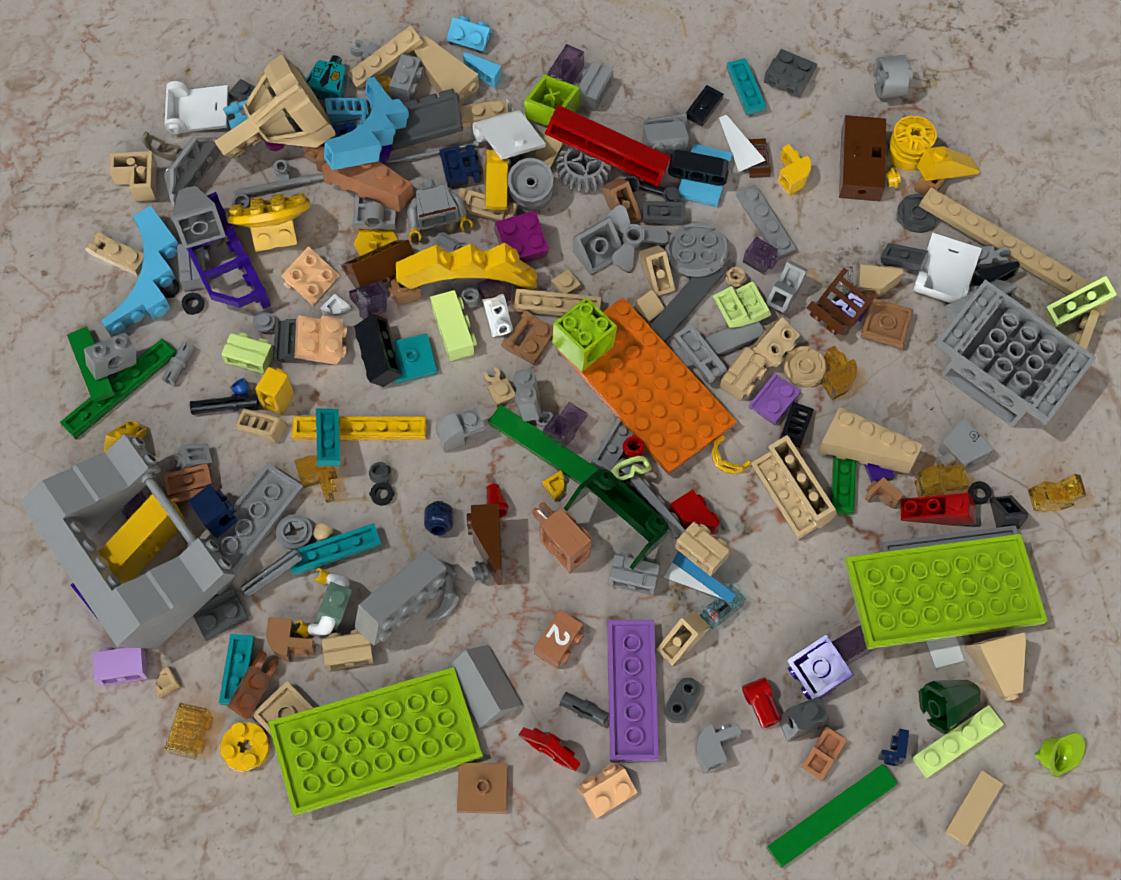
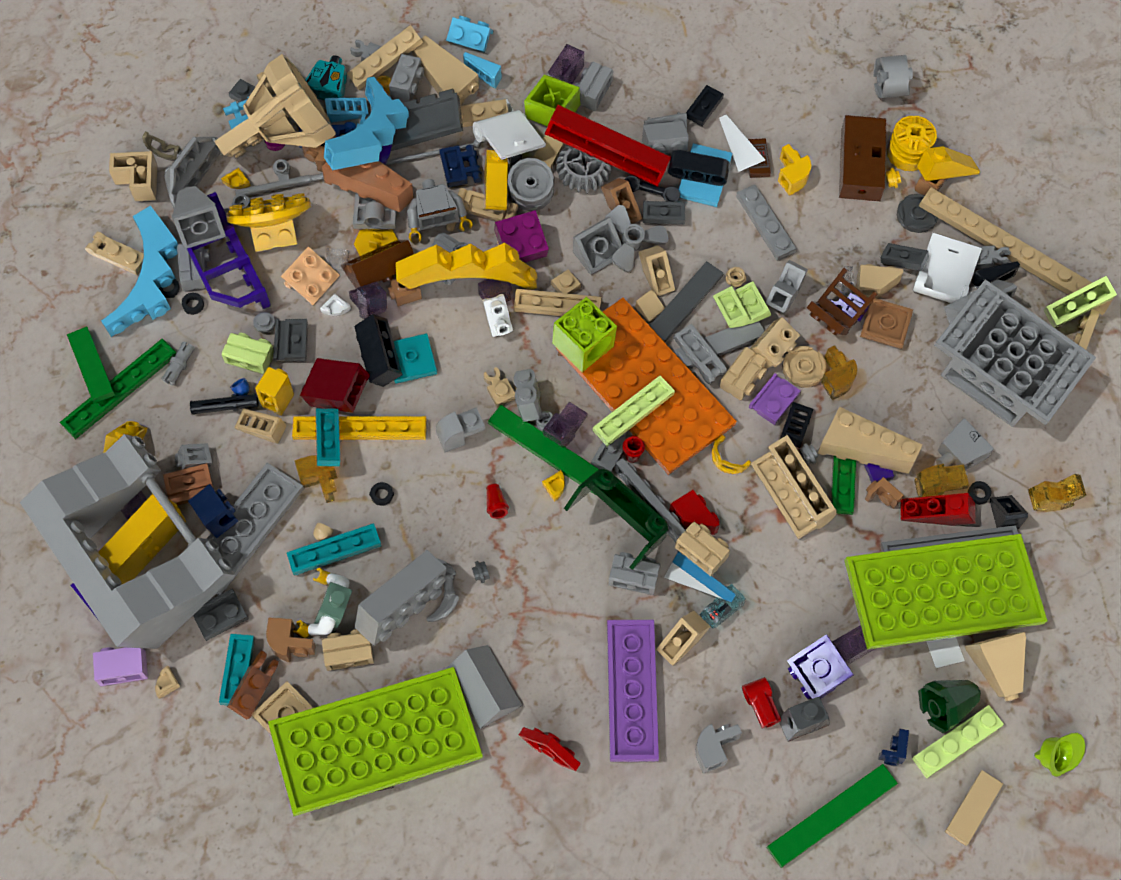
(110, 356): light grey brick -> none
(188, 731): clear yellow brick -> none
(195, 108): white door -> none
(236, 180): none -> yellow tile
(239, 734): yellow plate -> none
(271, 572): dark grey axle -> none
(299, 523): light grey gear -> none
(320, 339): light nougat plate -> none
(334, 385): none -> dark red brick
(379, 472): dark grey plate -> none
(438, 518): dark blue head -> none
(453, 325): yellowish green brick -> none
(470, 292): light grey plate -> none
(482, 788): medium nougat plate -> none
(484, 526): reddish brown slope -> none
(534, 342): medium nougat plate -> none
(559, 639): nougat brick -> none
(562, 536): nougat brick -> none
(583, 709): dark grey pin -> none
(607, 789): light nougat bracket -> none
(615, 470): yellowish green helmet -> none
(633, 410): none -> yellowish green plate
(682, 699): dark grey plate -> none
(697, 250): light grey tile -> none
(746, 86): teal plate -> none
(760, 256): clear purple brick -> none
(789, 73): dark grey plate -> none
(808, 454): none -> light grey plate
(823, 753): nougat slope -> none

